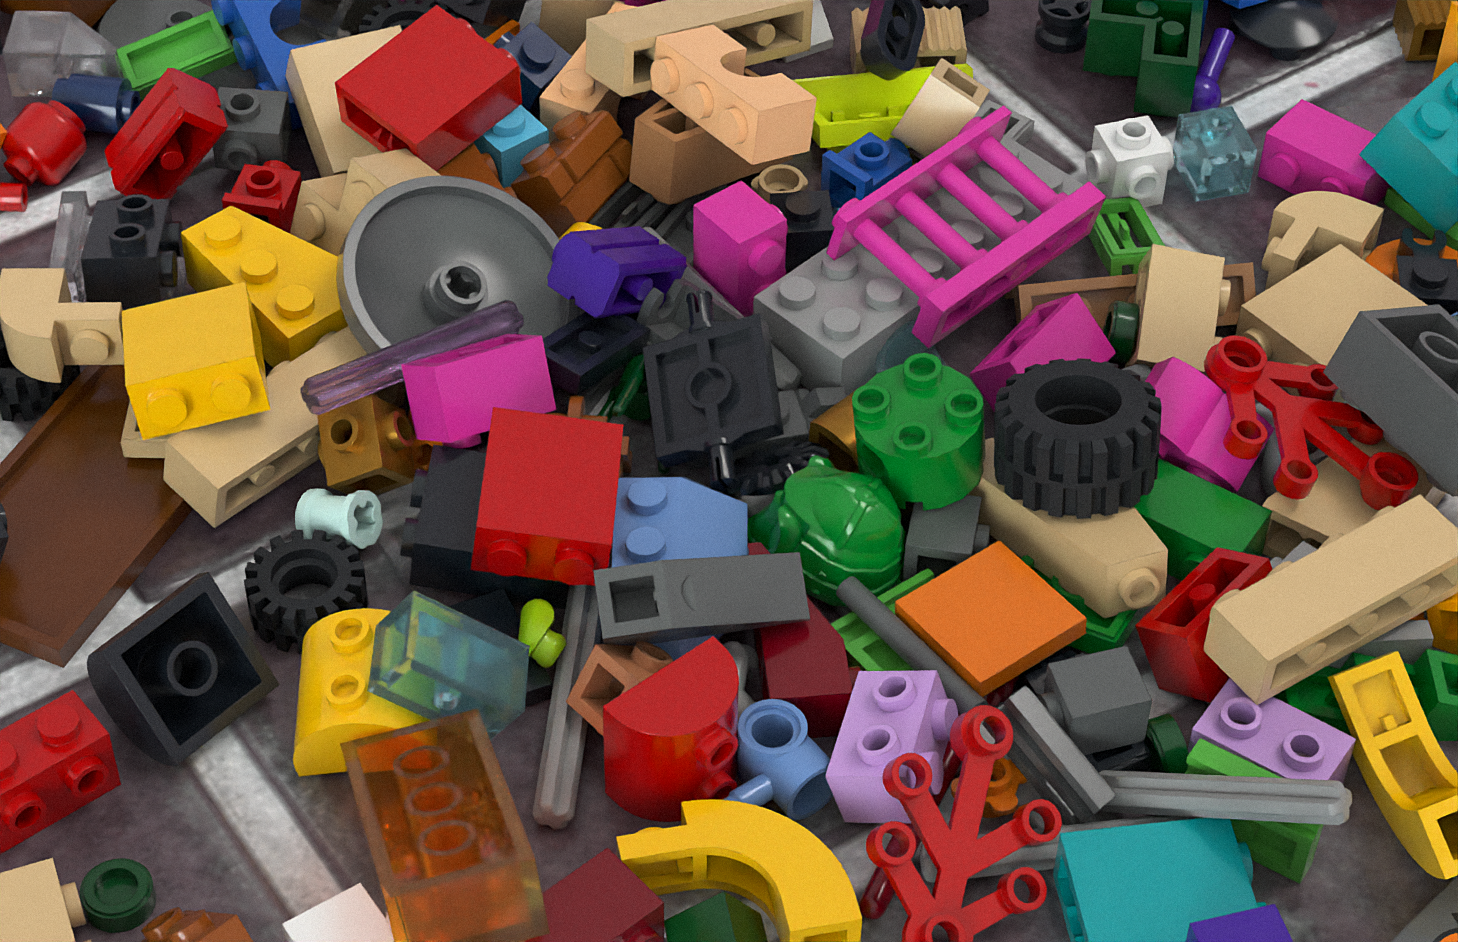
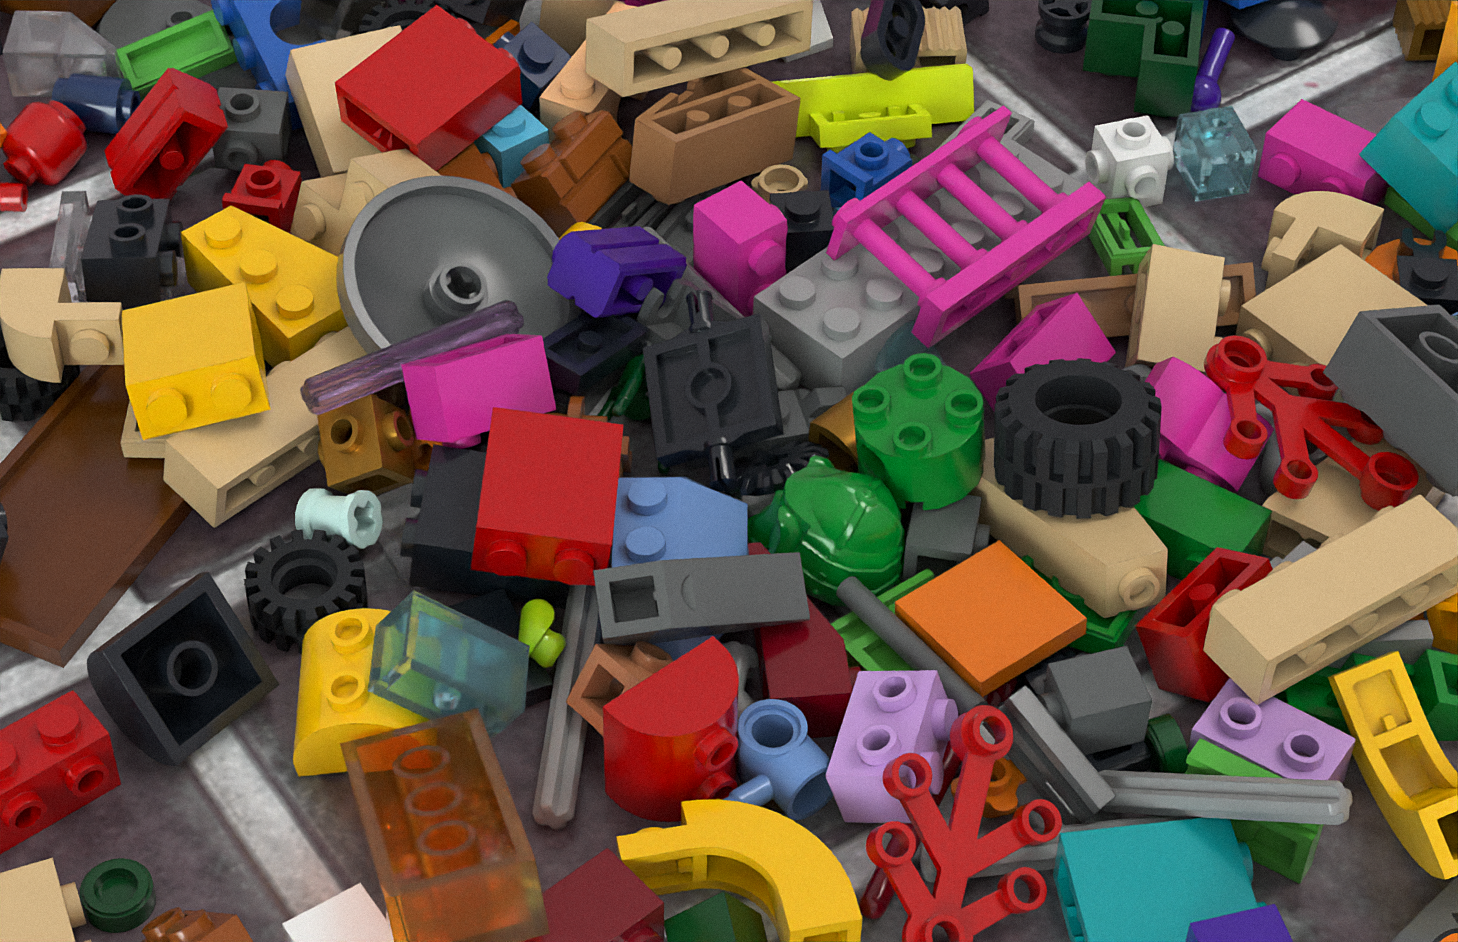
(753, 116): light nougat arch -> none
(940, 109): tan brick -> none
(1121, 328): dark green tile -> none

